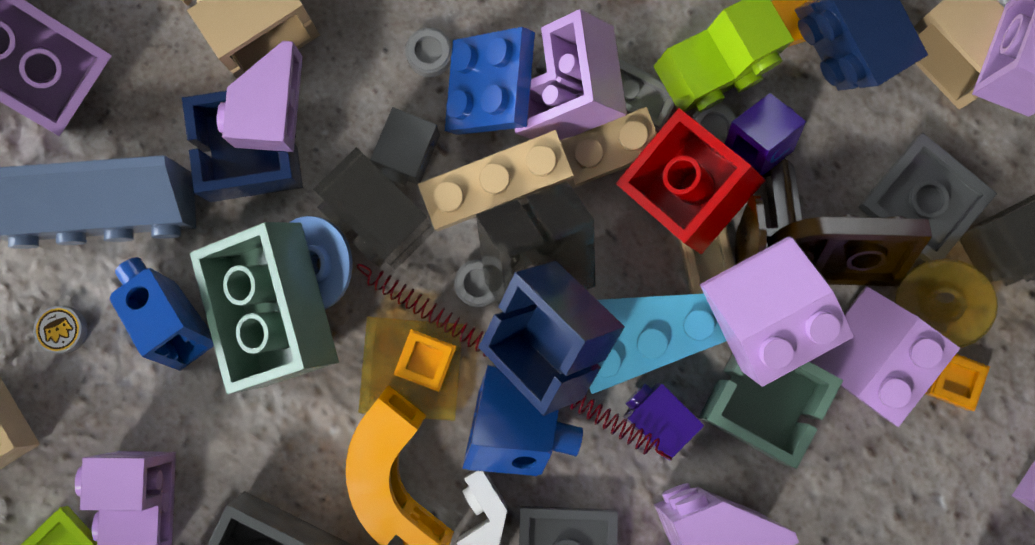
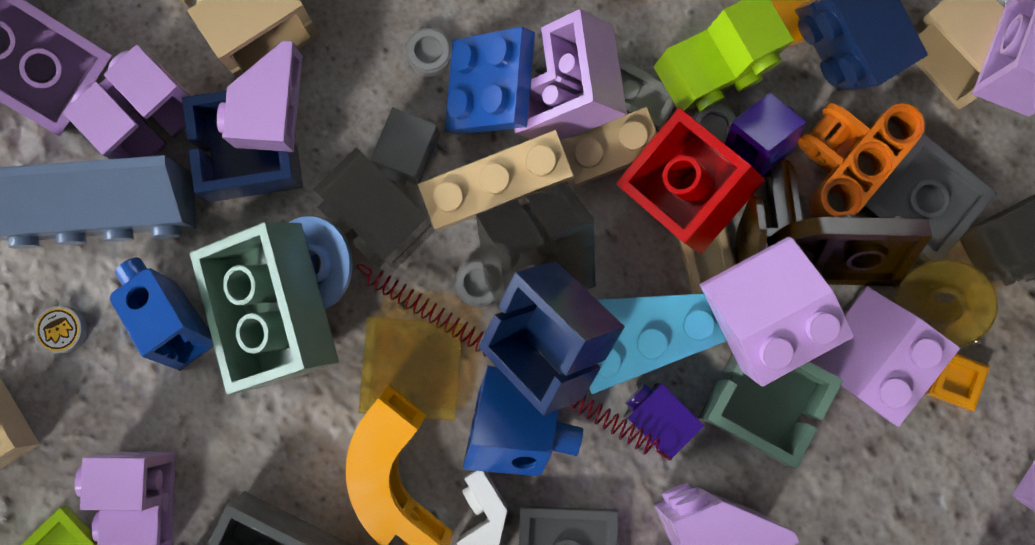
(107, 110): none -> lavender piece
(425, 360): light orange tile -> none
(853, 138): none -> orange beam

